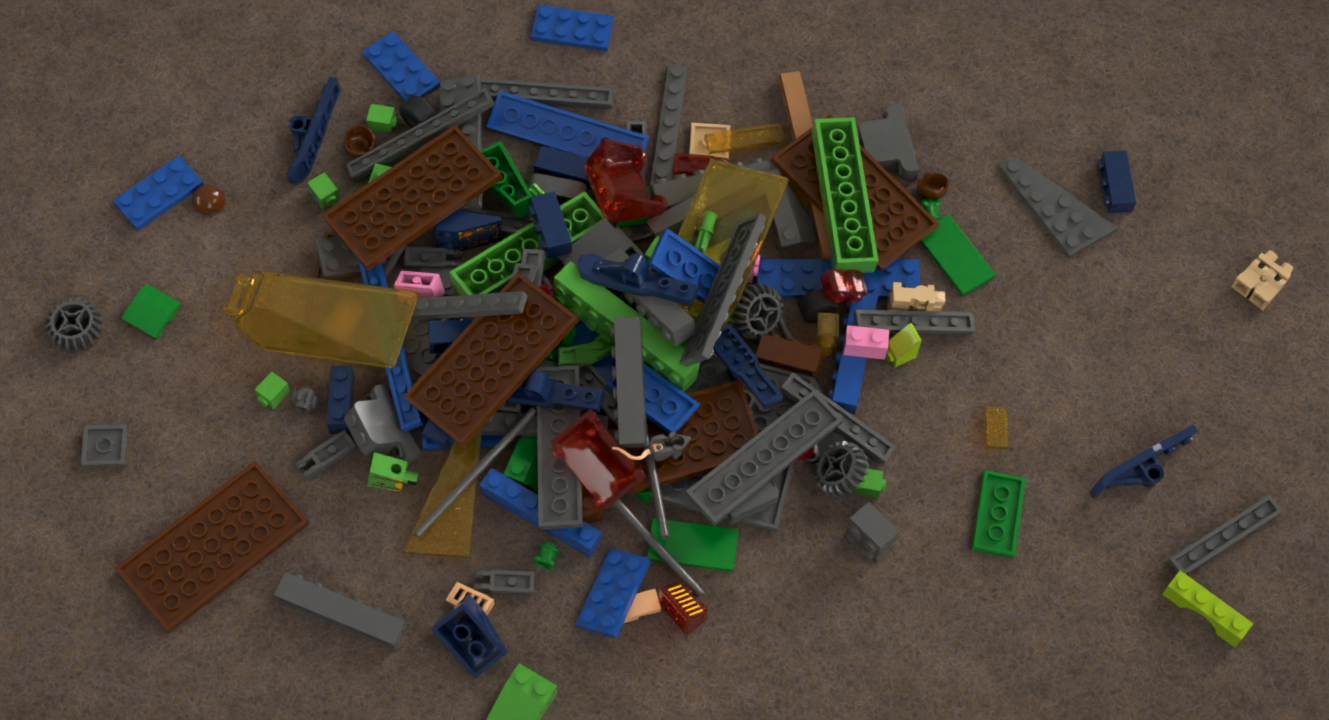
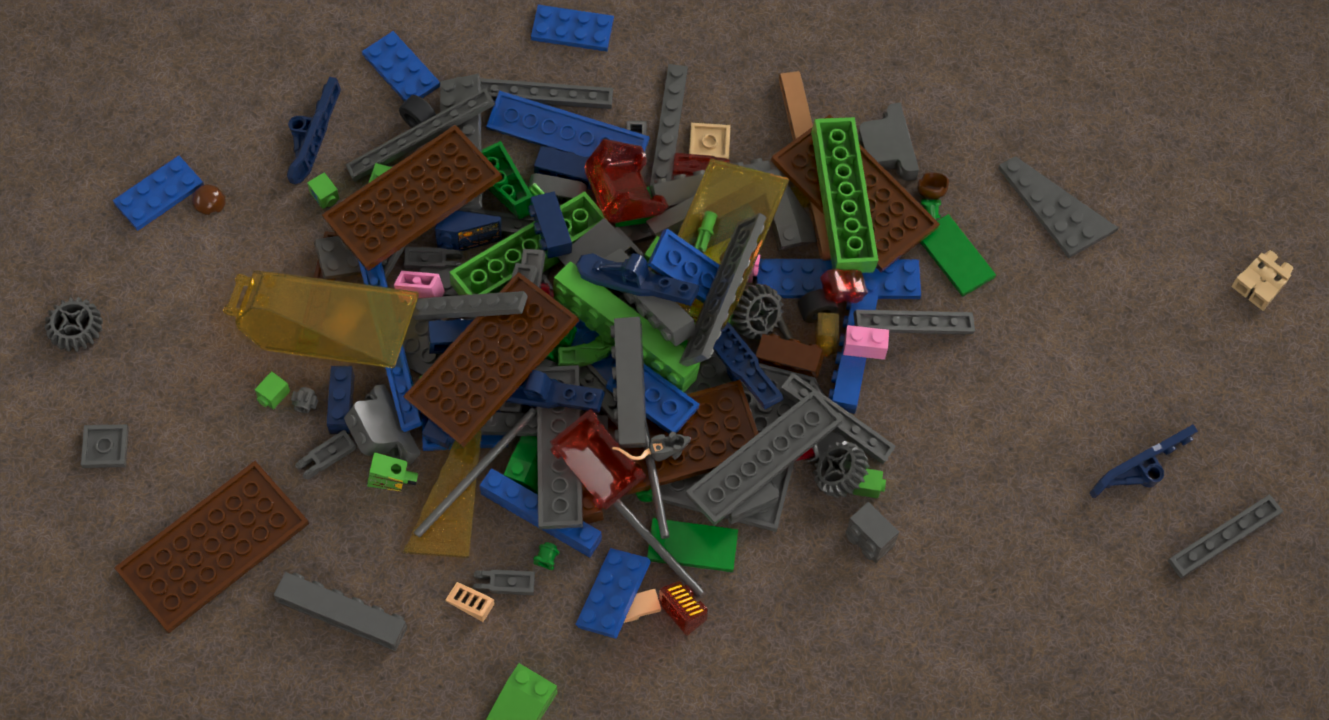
(151, 311): green slope -> none
(359, 140): reddish brown hair -> none
(382, 118): bright green brick -> none
(470, 636): dark blue slope -> none
(744, 138): clear yellow tile -> none
(903, 346): lime slope -> none
(915, 299): tan hips -> none
(996, 428): clear yellow plate -> none
(998, 514): green tile -> none
(1116, 182): dark blue brick -> none
(1225, 620): lime arch -> none

